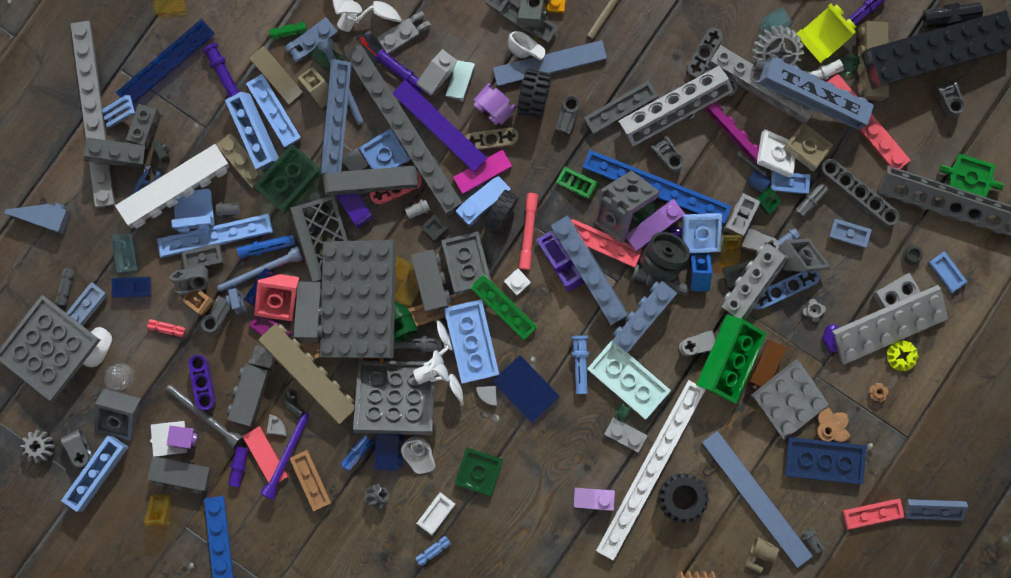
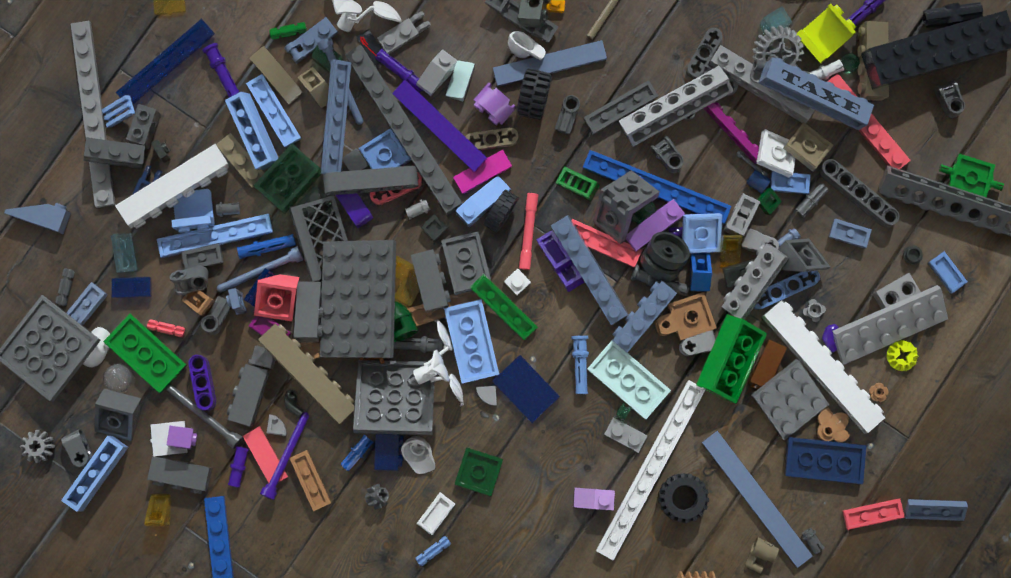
(145, 353): none -> green plate
(677, 318): none -> medium nougat plate
(823, 366): none -> white brick

